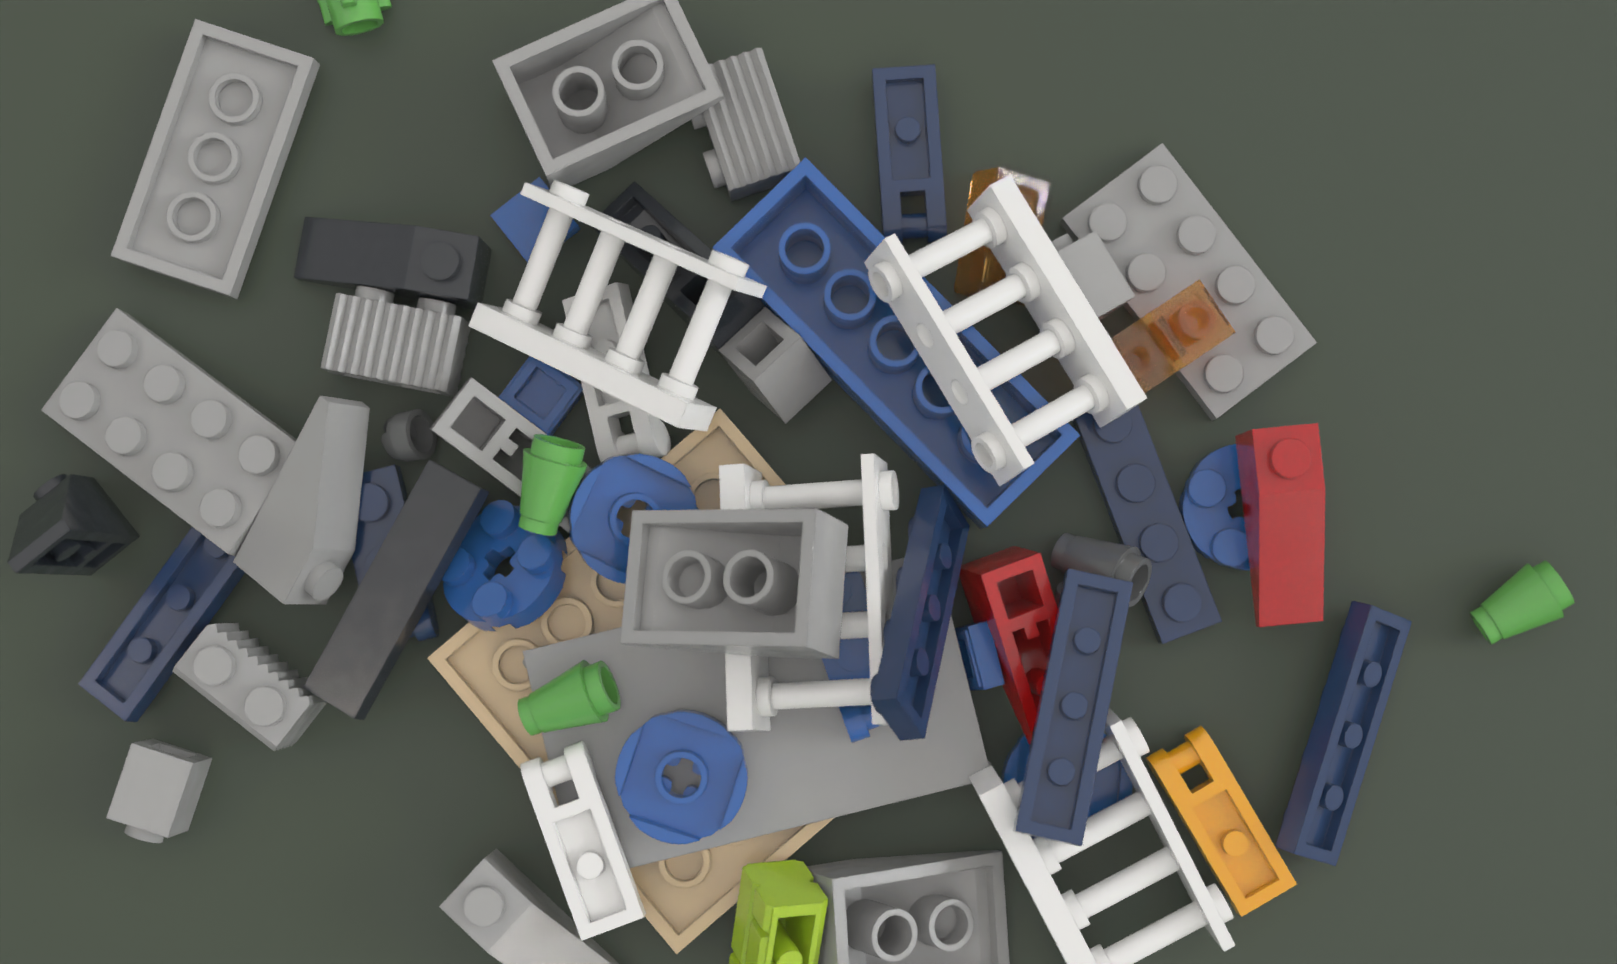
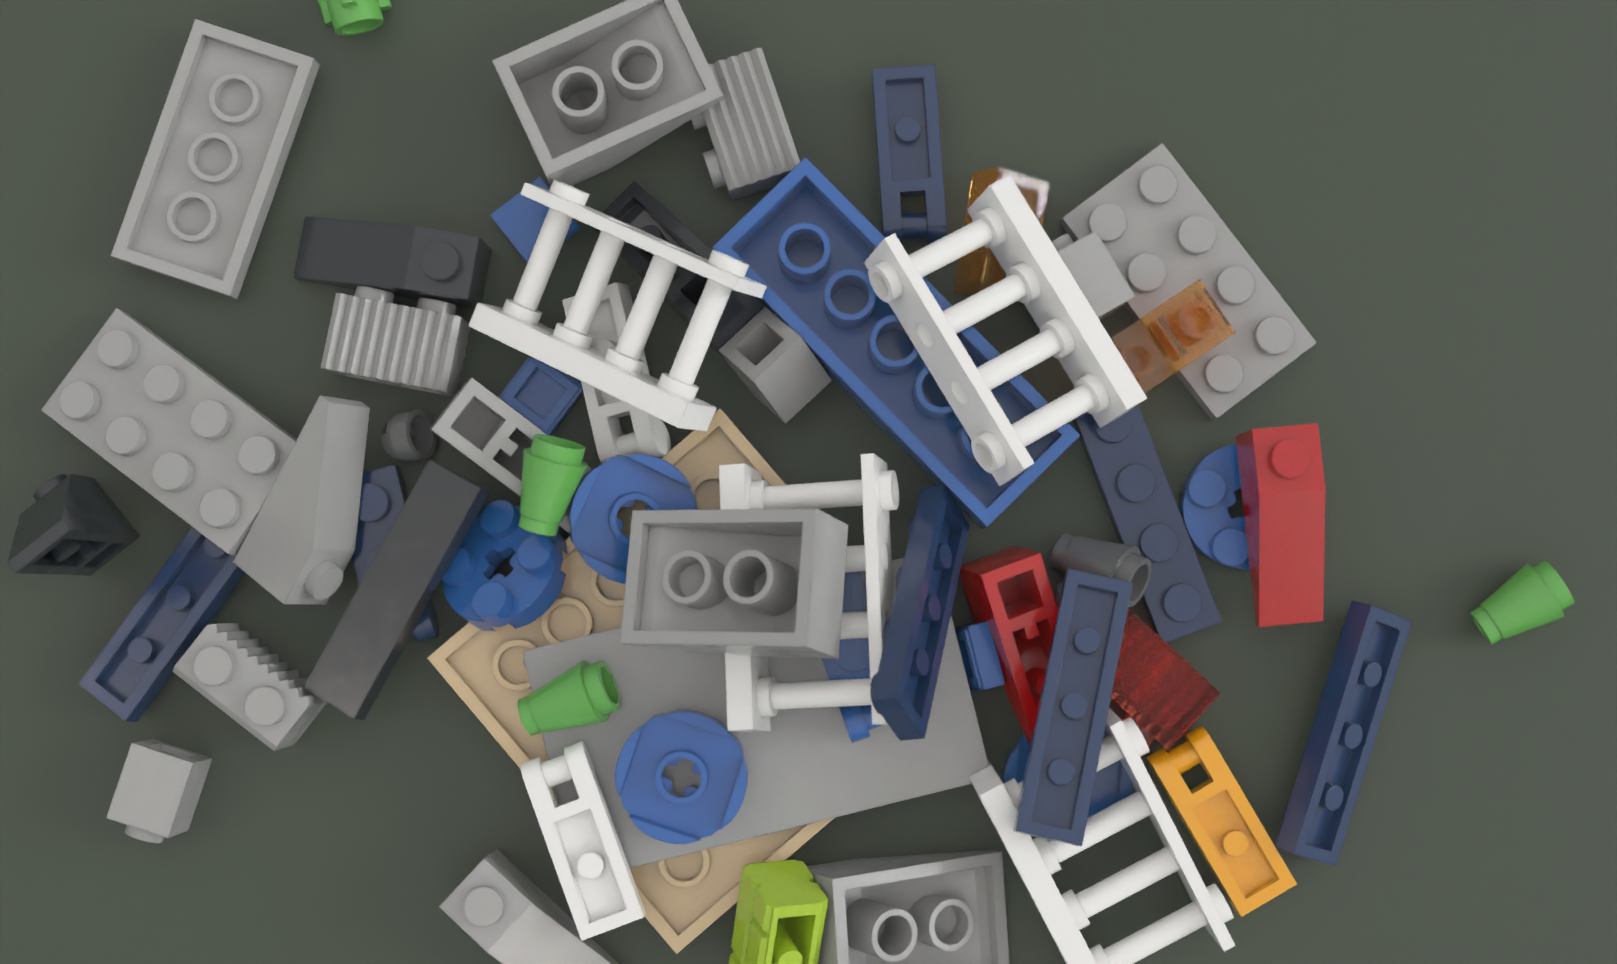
(1157, 685): none -> clear red brick

